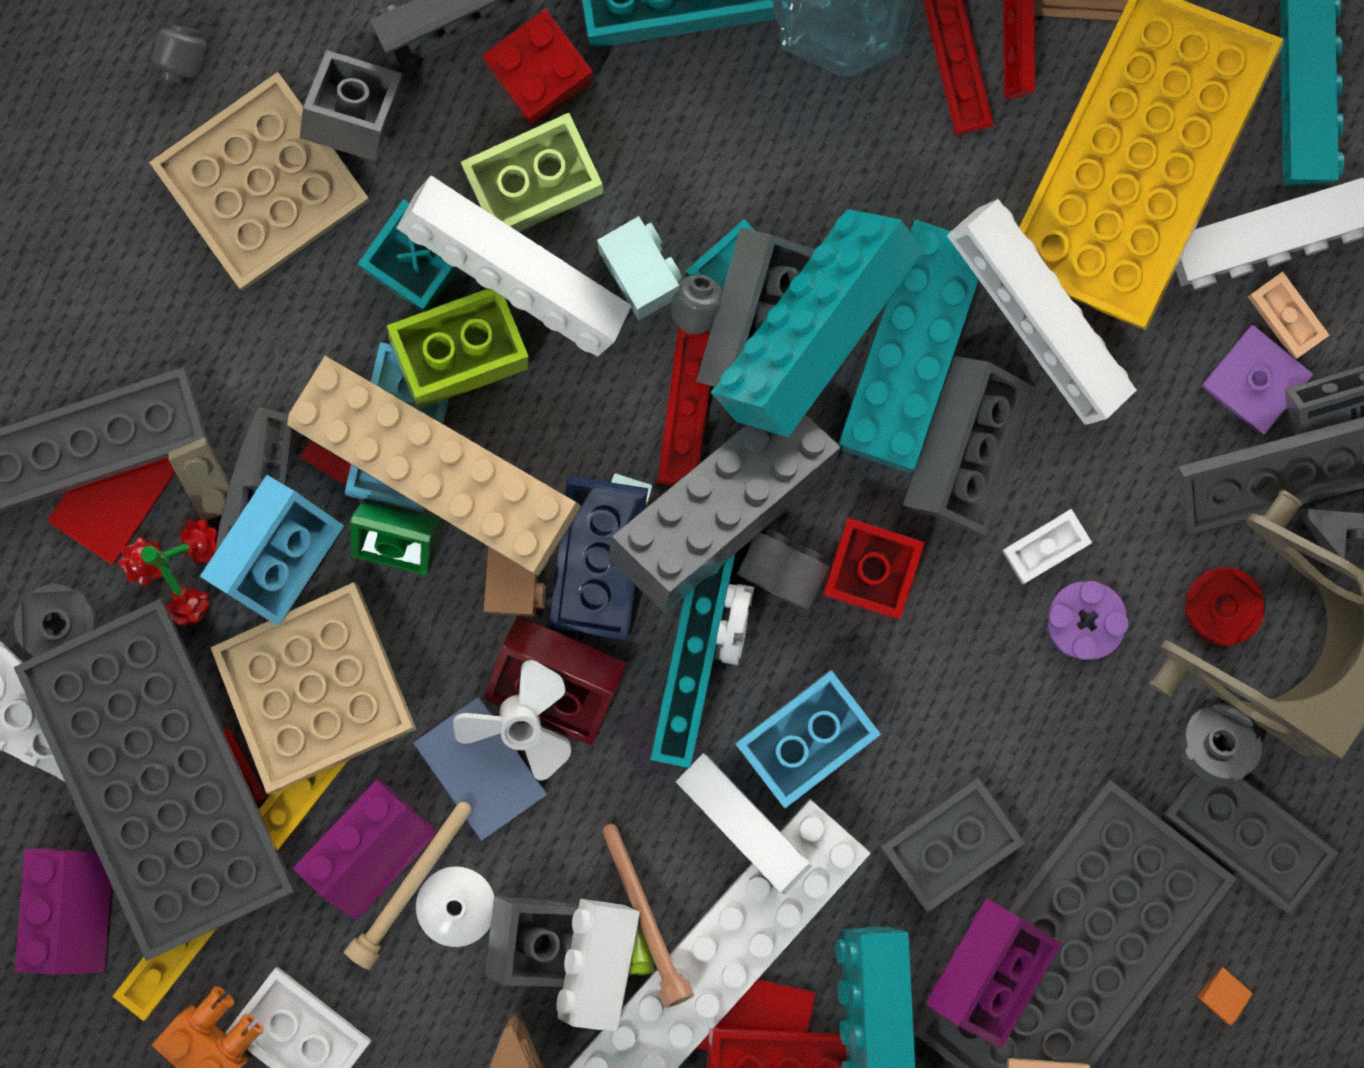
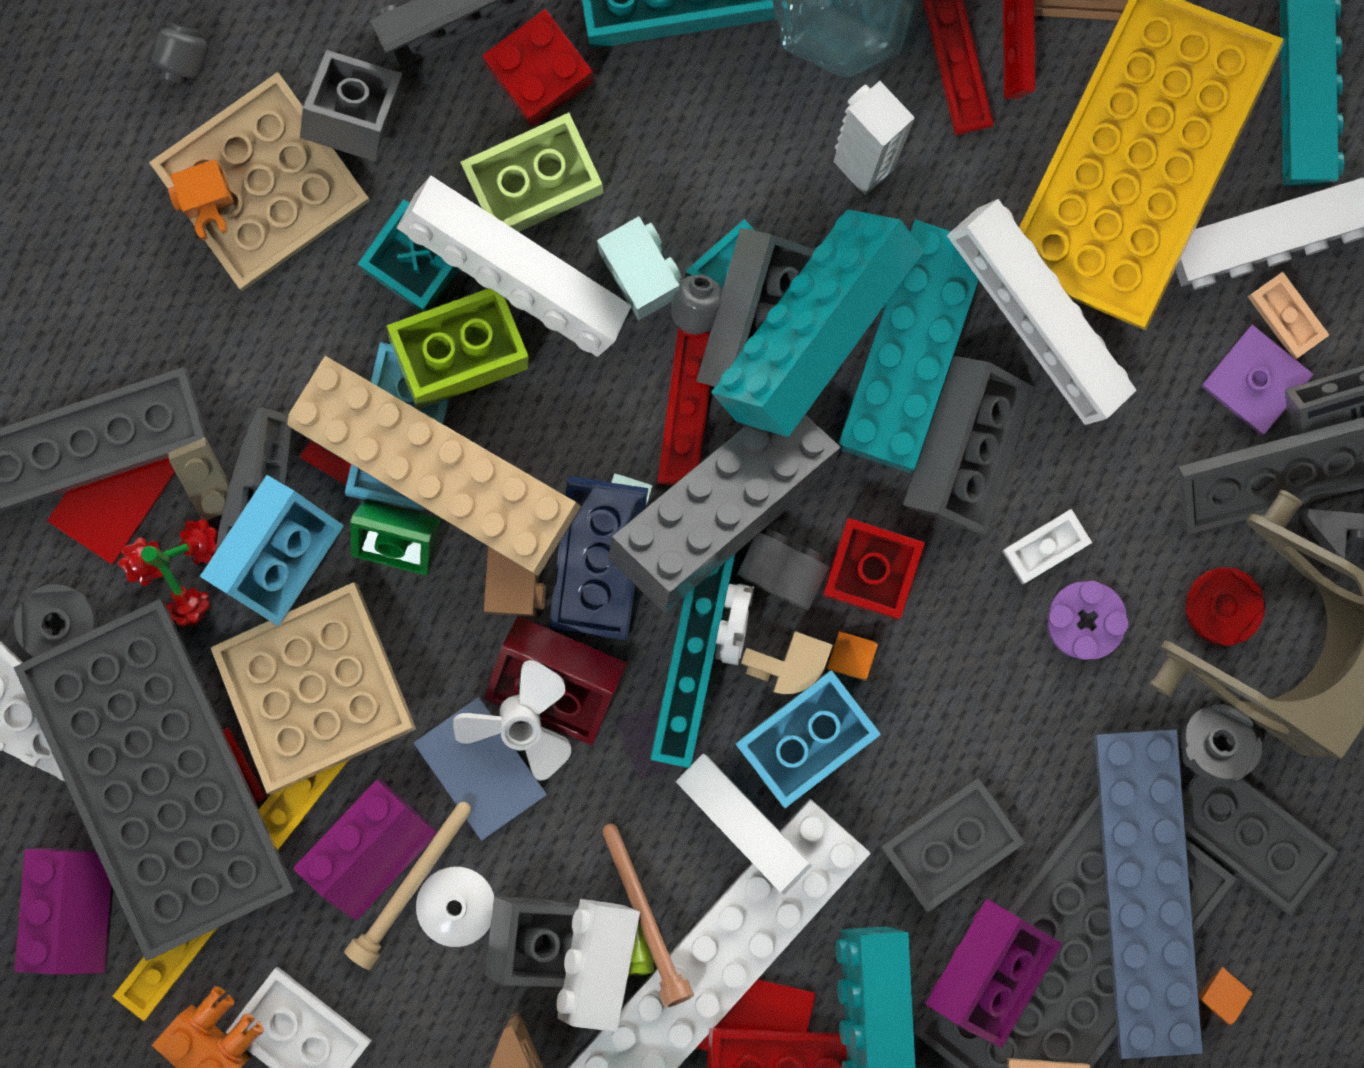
(200, 194): none -> orange brick
(798, 670): none -> tan brick
(852, 656): none -> orange slope
(872, 136): none -> white brick
(1148, 894): none -> sand blue plate

